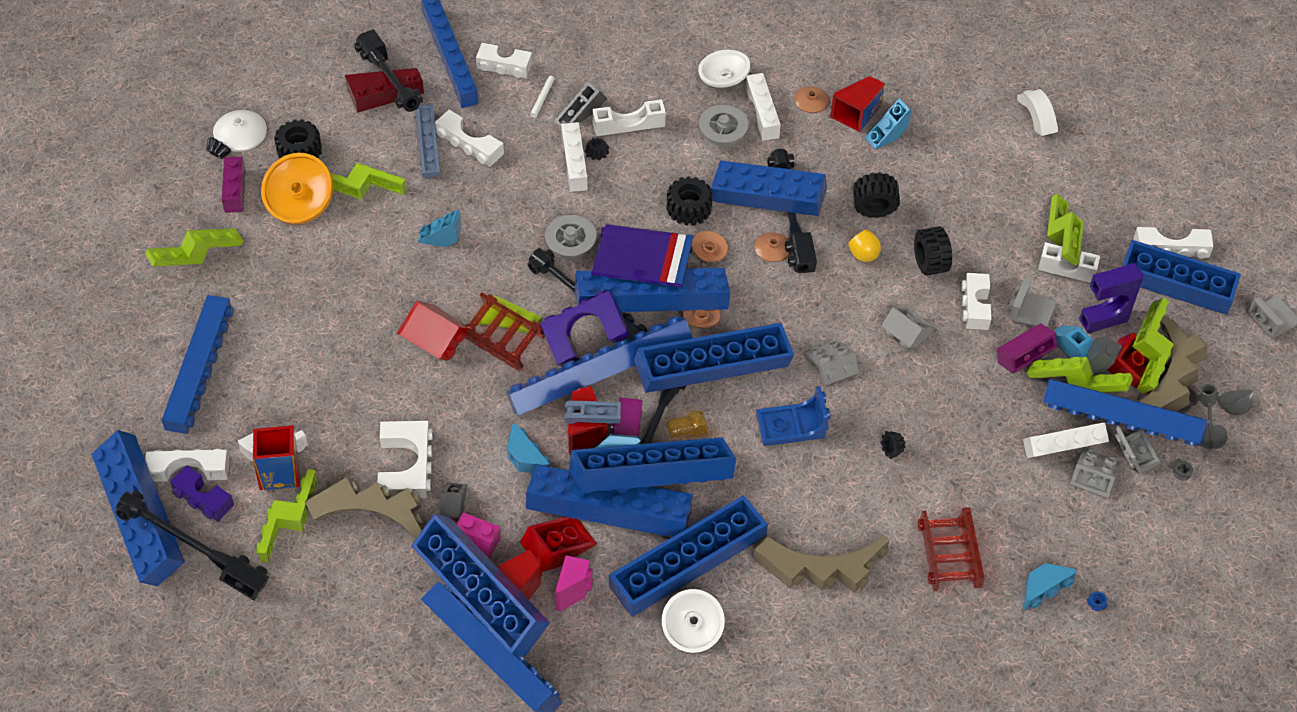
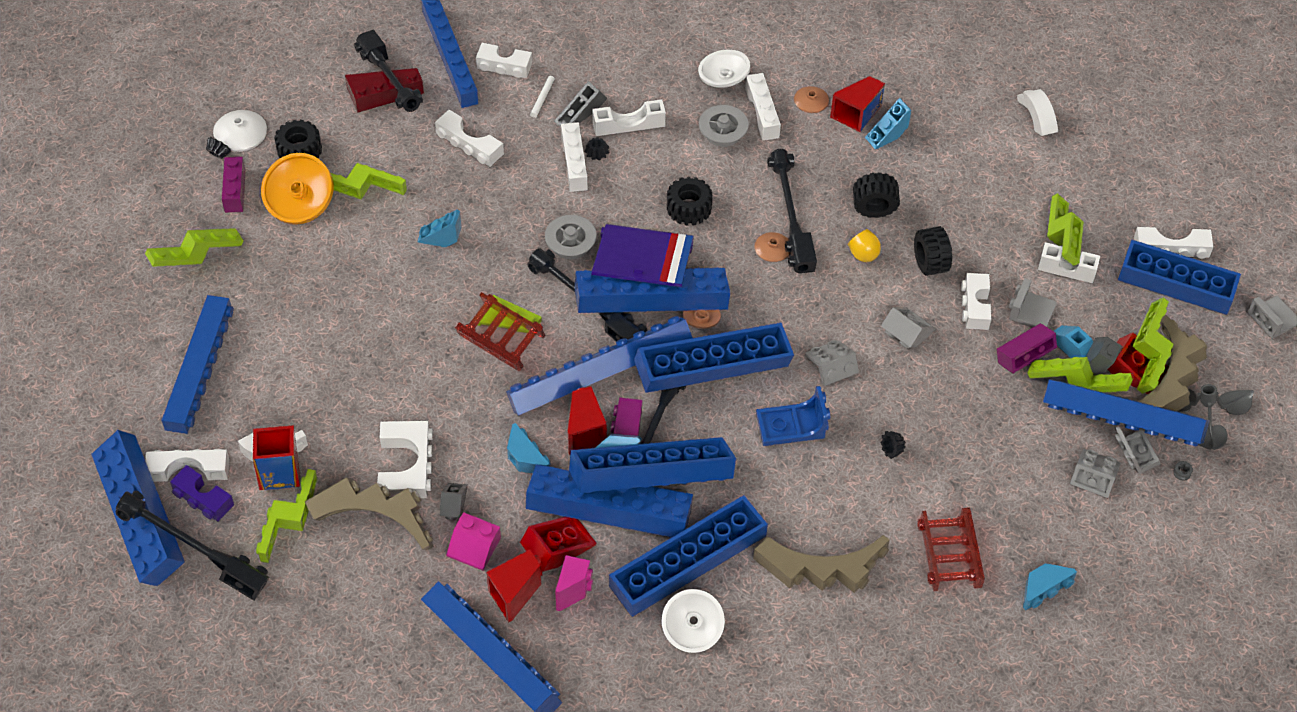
(427, 141): sand blue plate -> none
(432, 330): slope -> none
(480, 585): blue brick -> none
(559, 327): dark purple arch -> none
(592, 412): sand blue plate -> none
(692, 424): clear yellow piece -> none
(709, 240): nougat dish -> none
(769, 188): blue brick -> none
(1065, 440): white arch -> none
(1097, 596): blue plate -> none
(1123, 287): dark purple arch -> none

